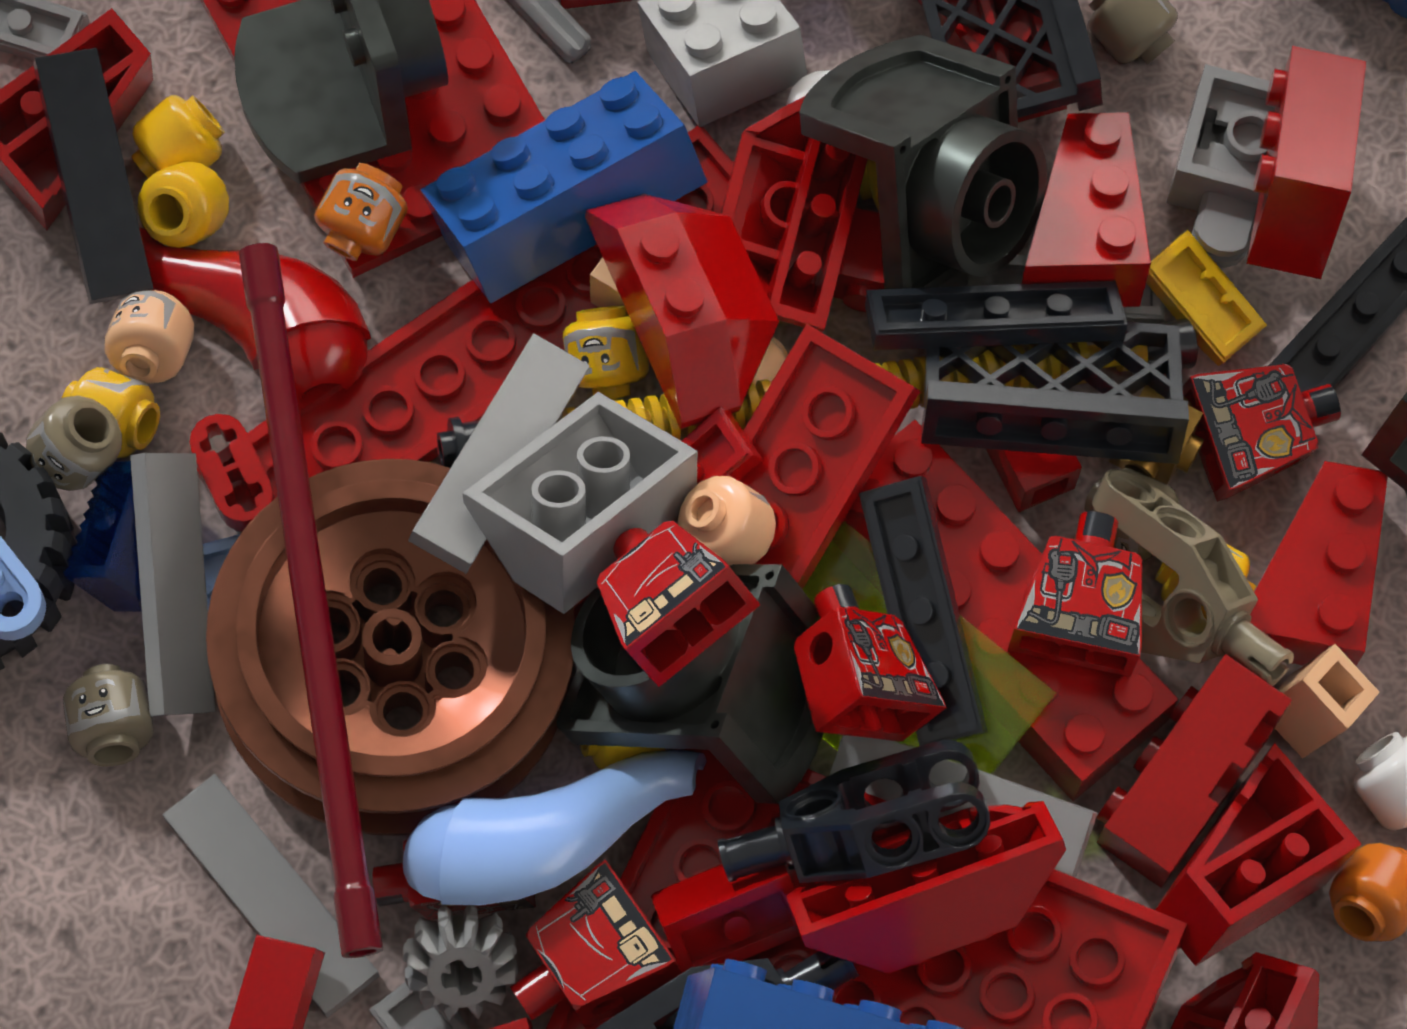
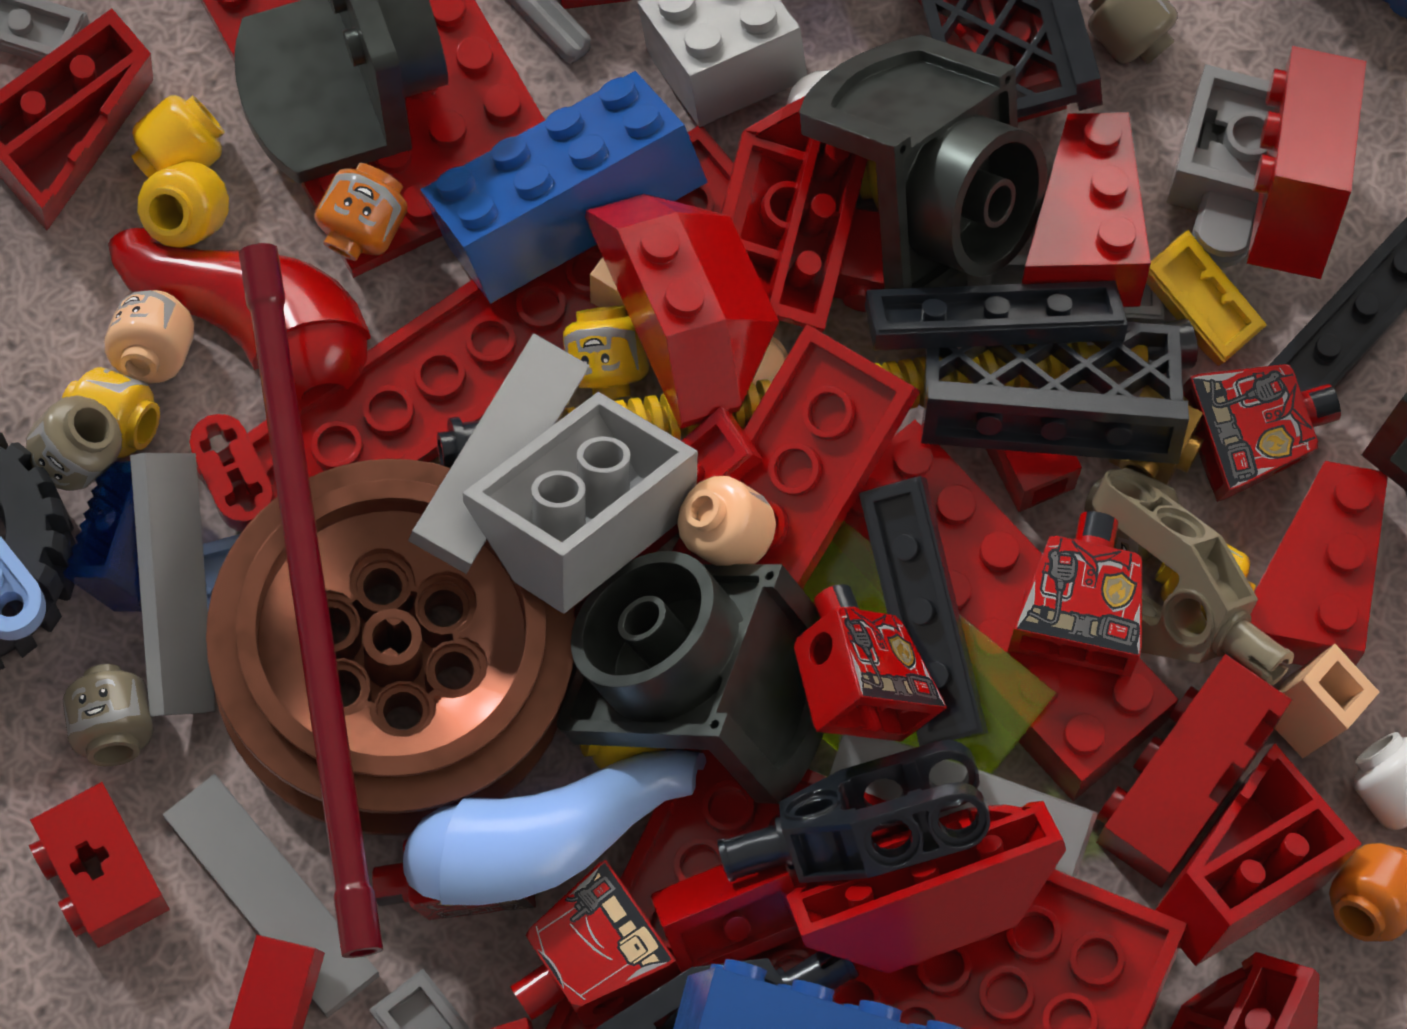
(78, 832): none -> red brick
(92, 175): black tile -> none
(435, 964): light grey gear -> none
(670, 598): red torso -> none

